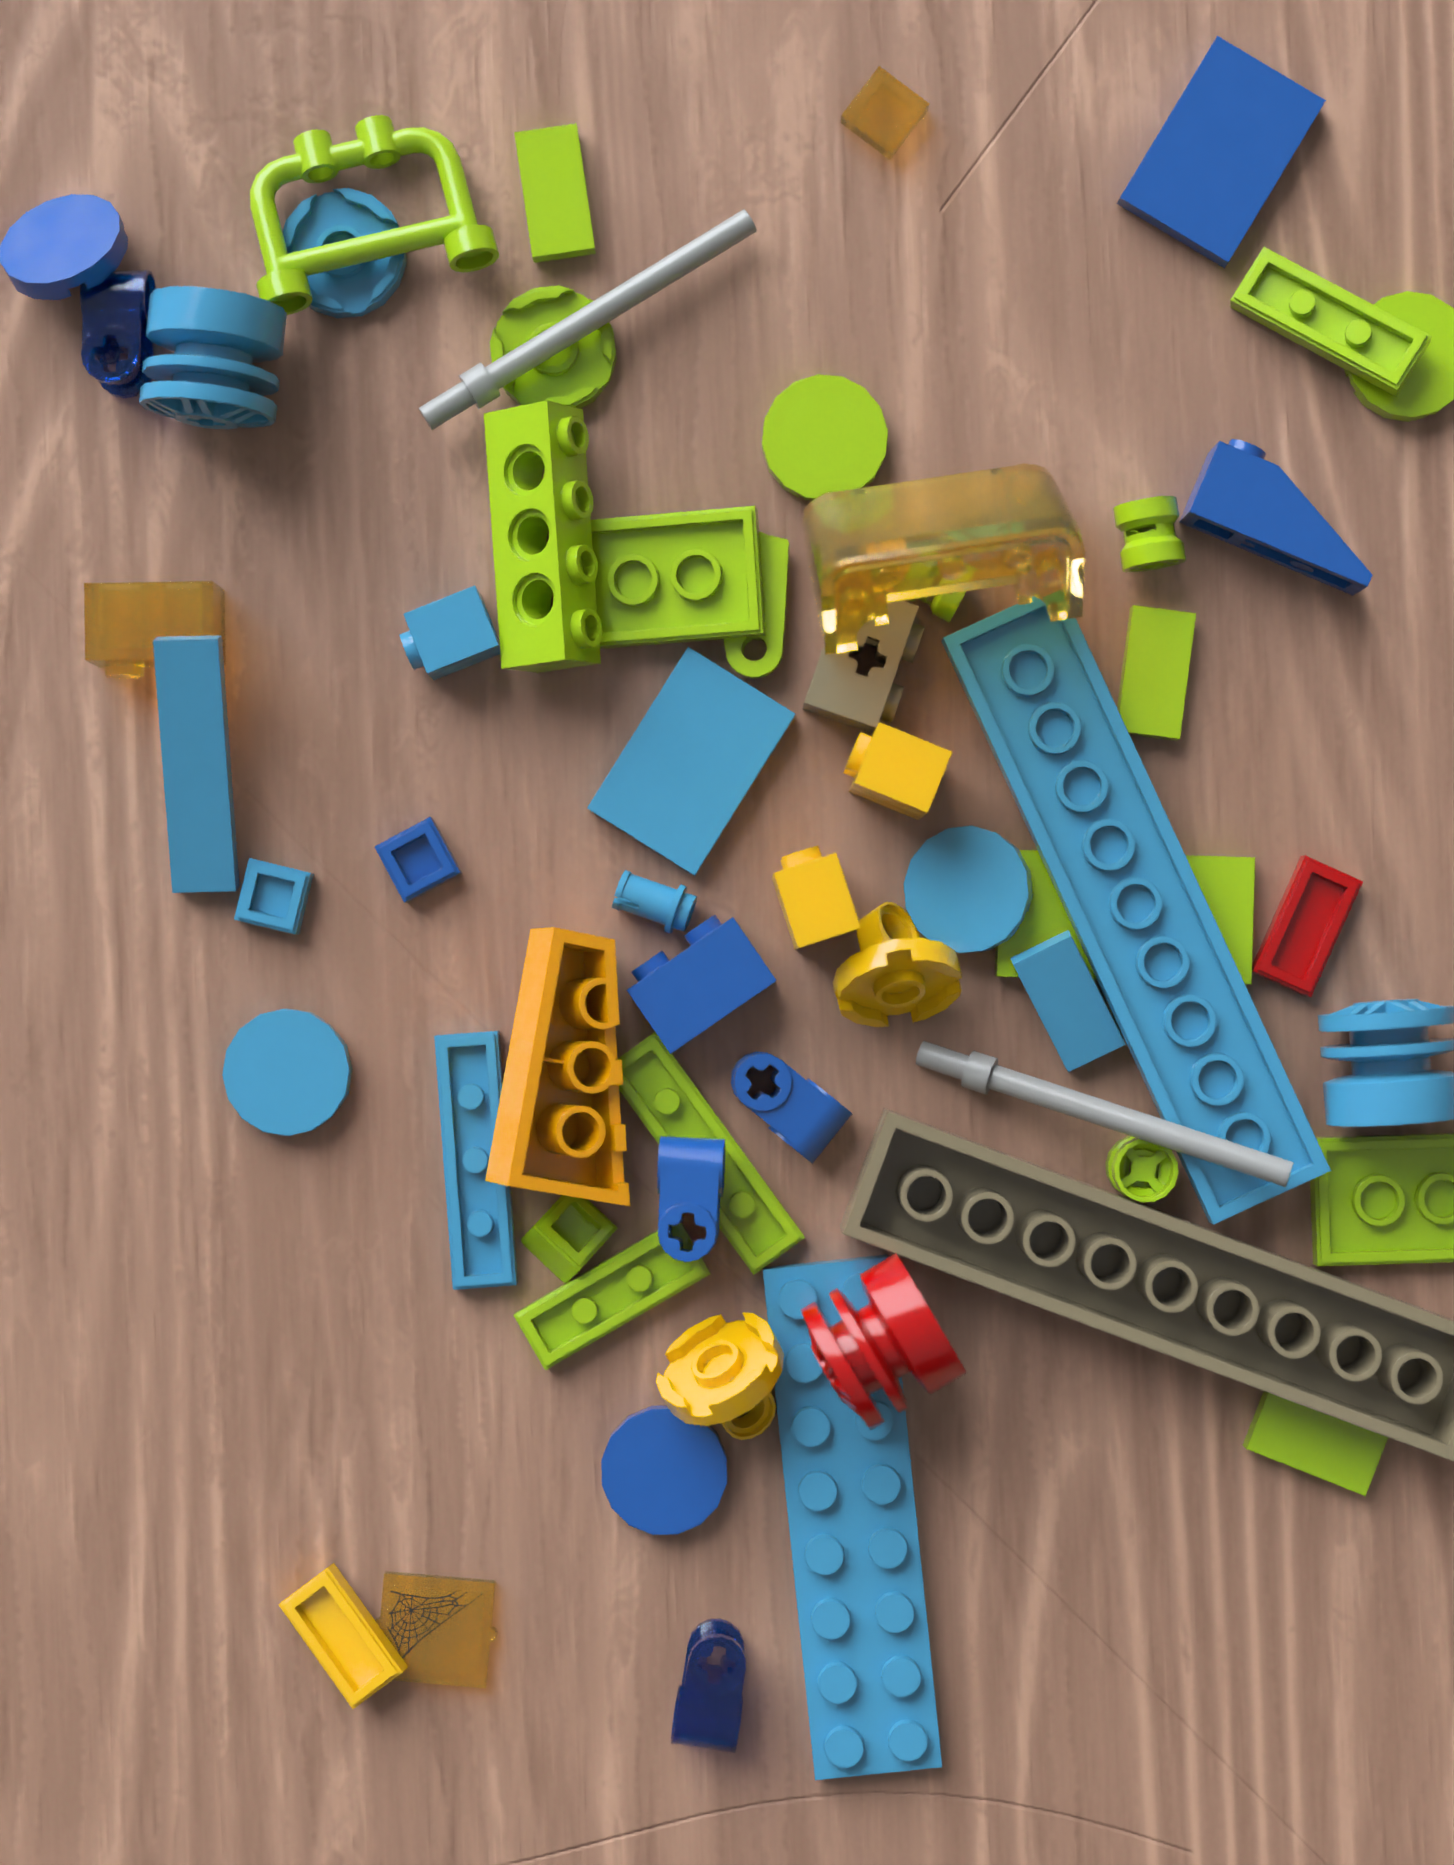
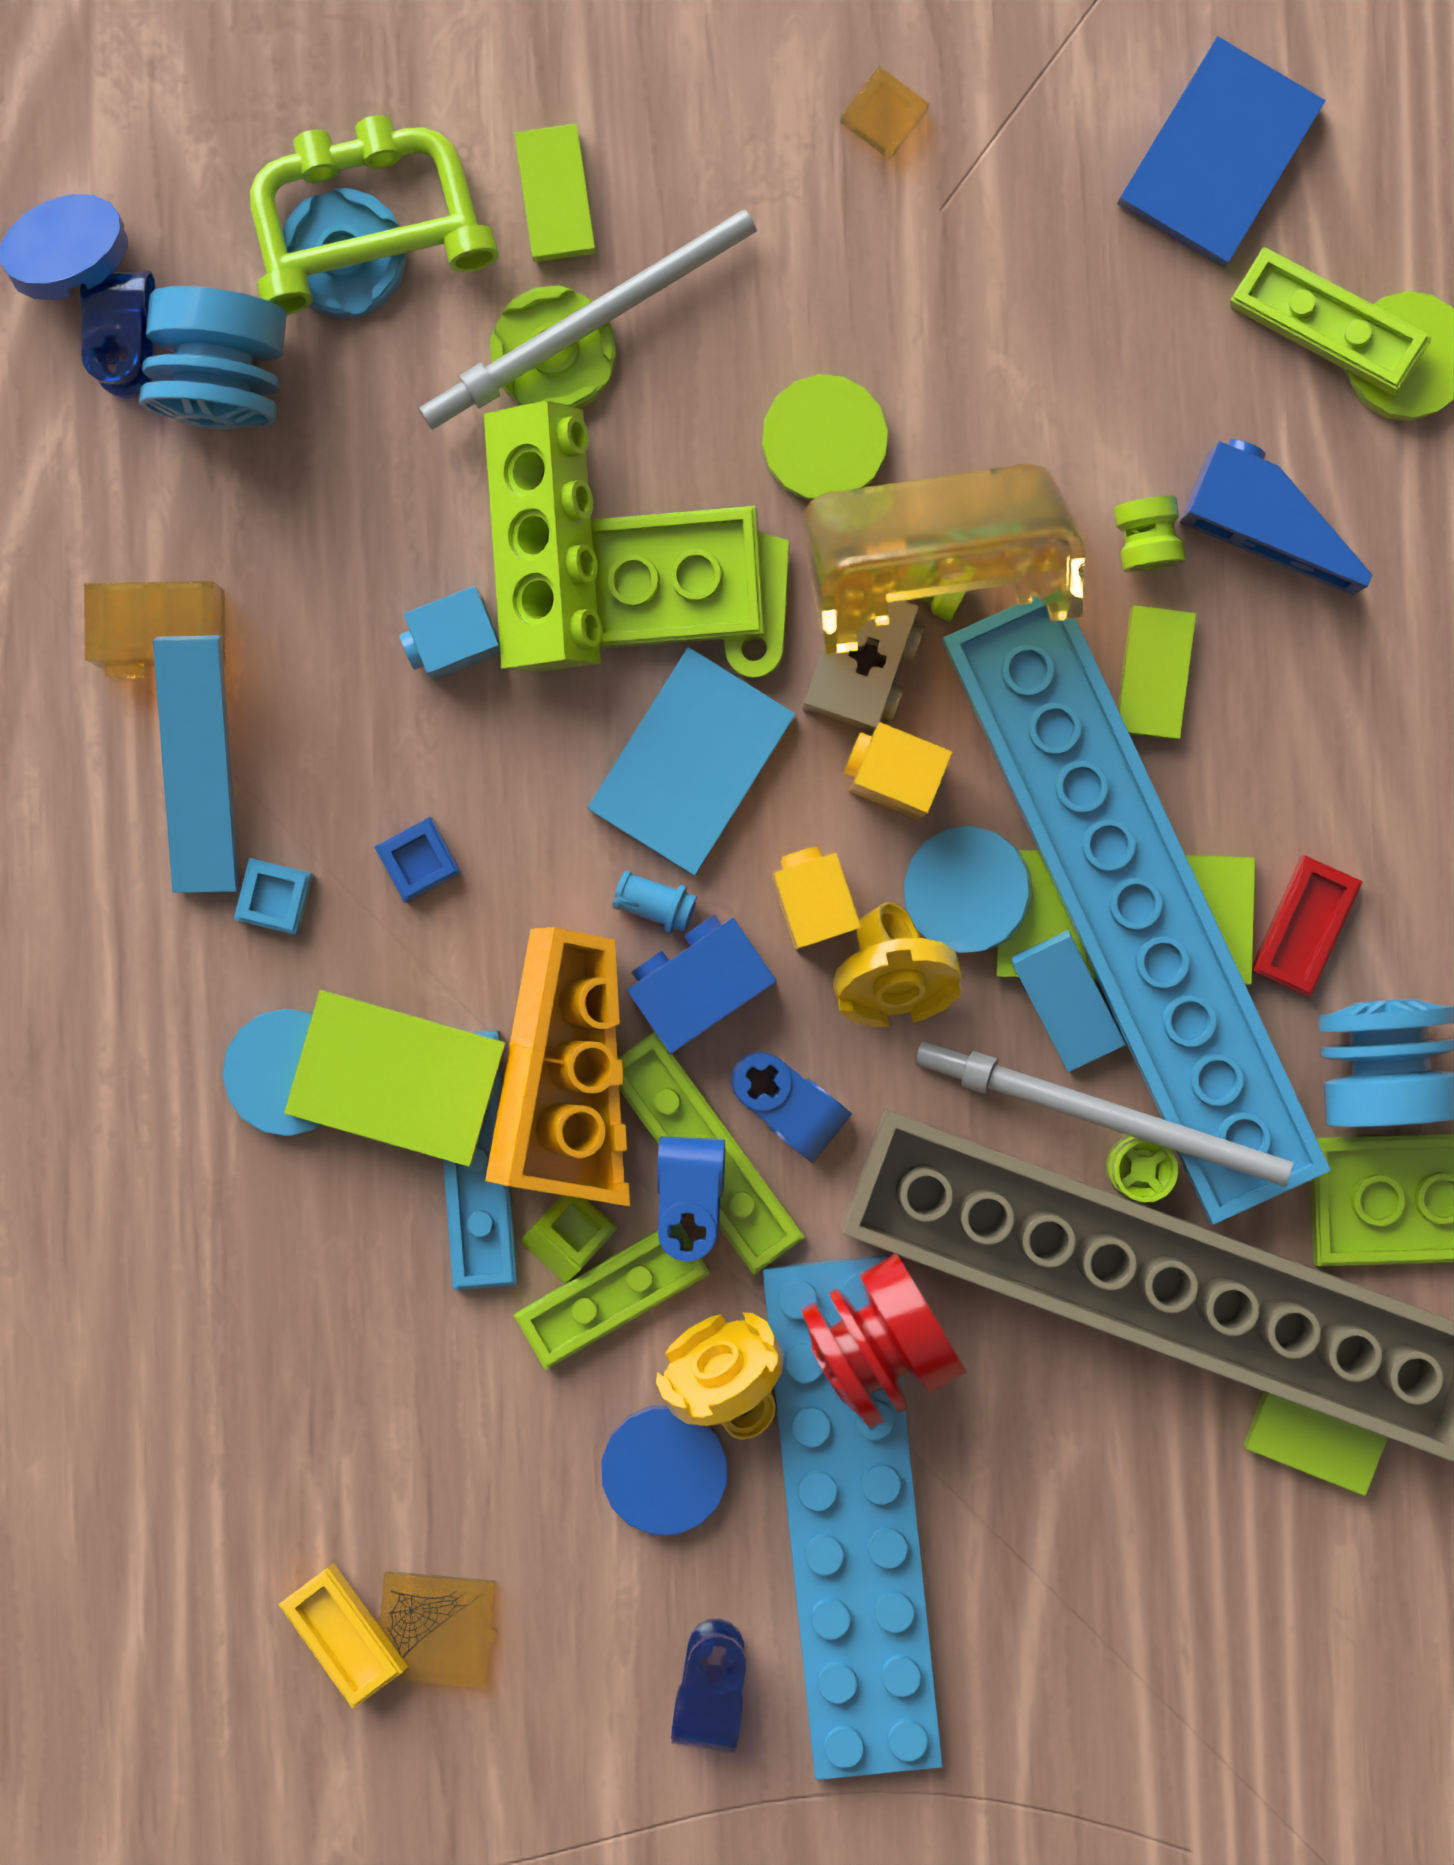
(395, 1078): none -> lime tile

